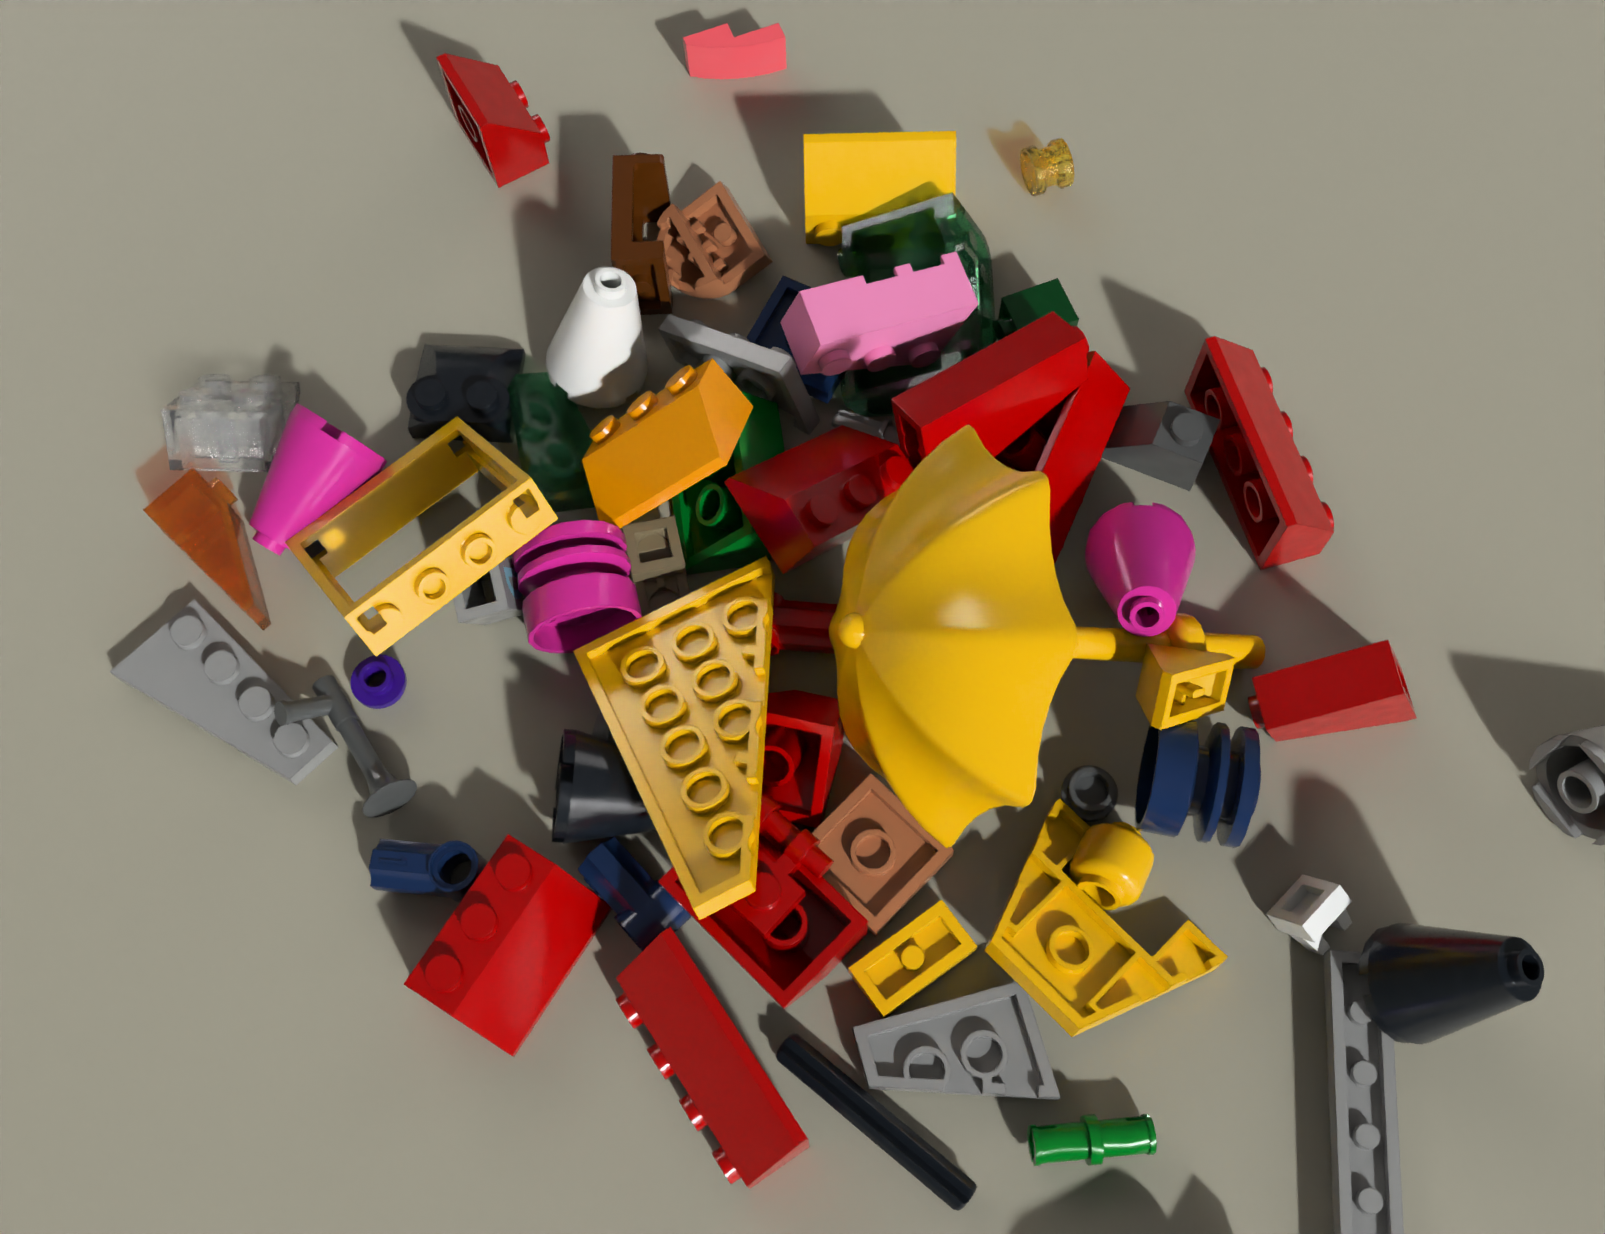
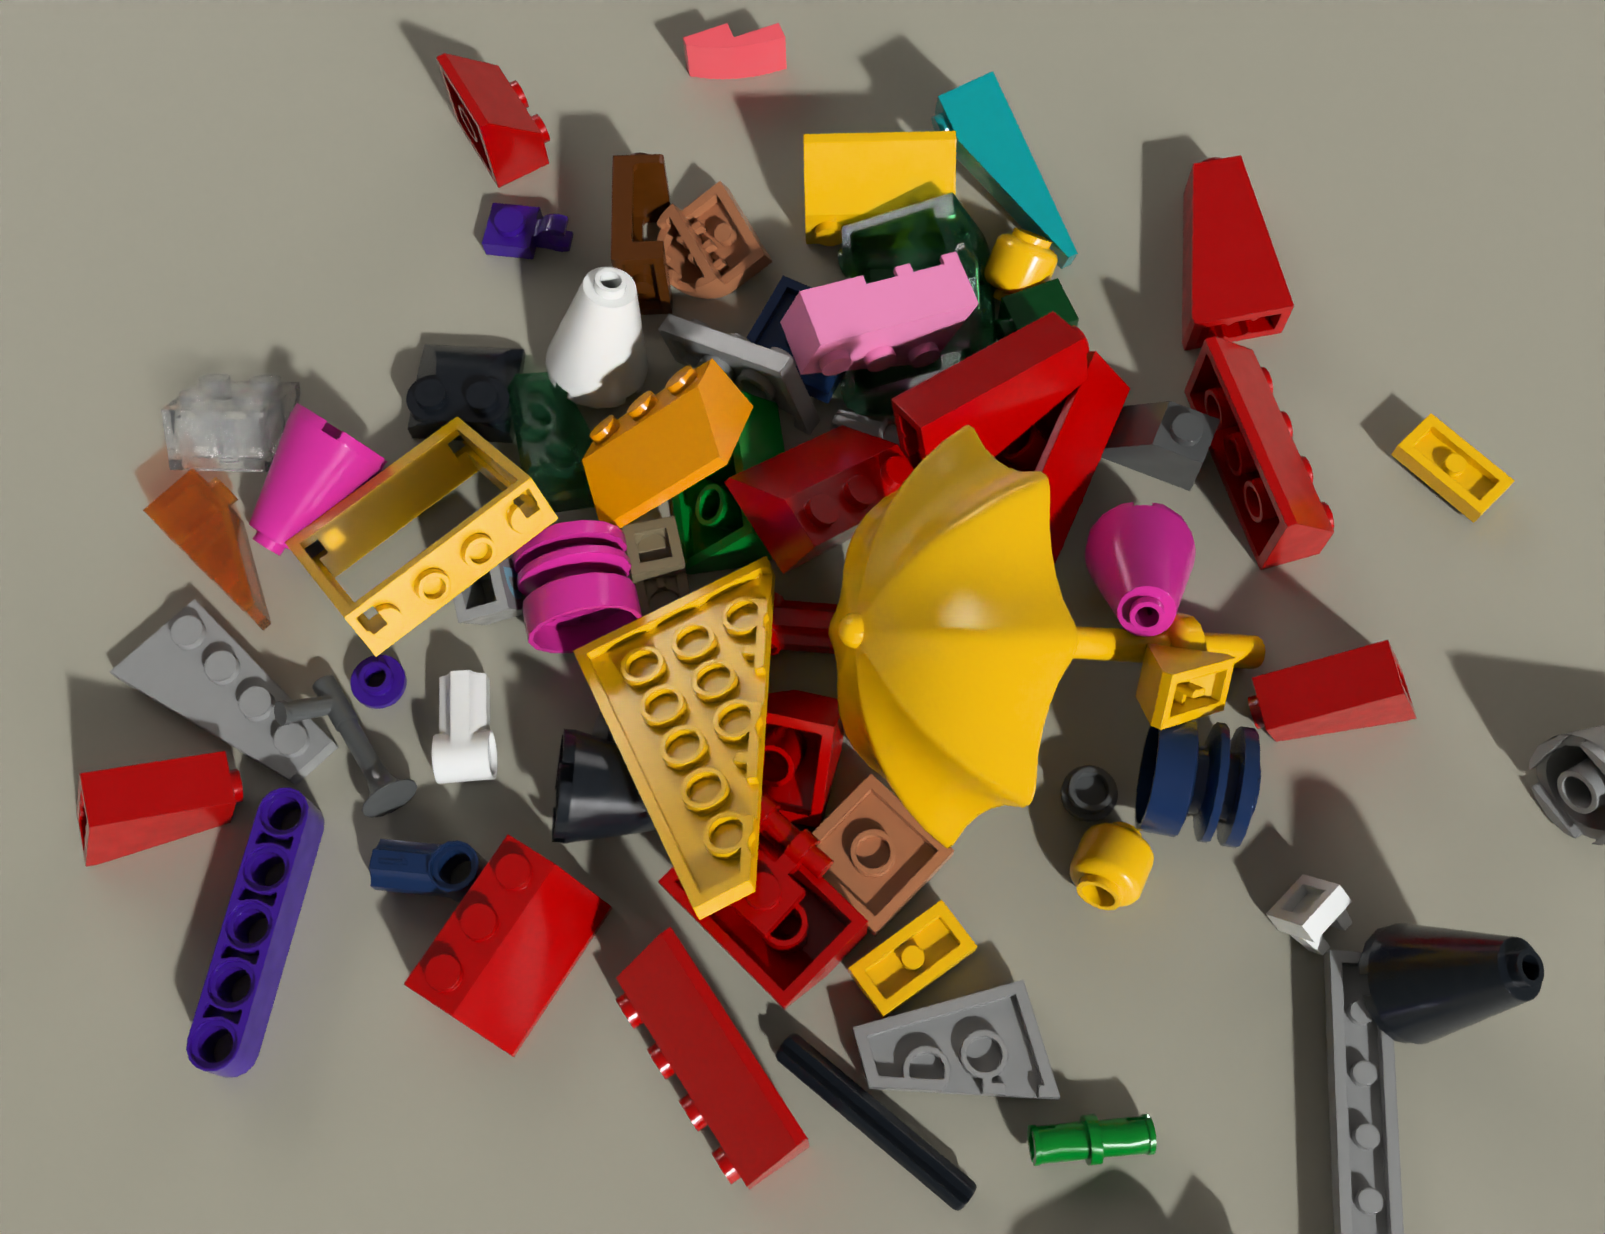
(154, 804): none -> red slope
(263, 959): none -> dark purple beam
(465, 744): none -> white piece
(520, 229): none -> dark purple plate
(637, 900): dark blue piece -> none
(1000, 159): none -> teal wedge
(1019, 262): none -> yellow head
(1047, 166): clear yellow wheel -> none
(1072, 951): yellow wing -> none
(1229, 262): none -> red slope
(1452, 467): none -> yellow plate

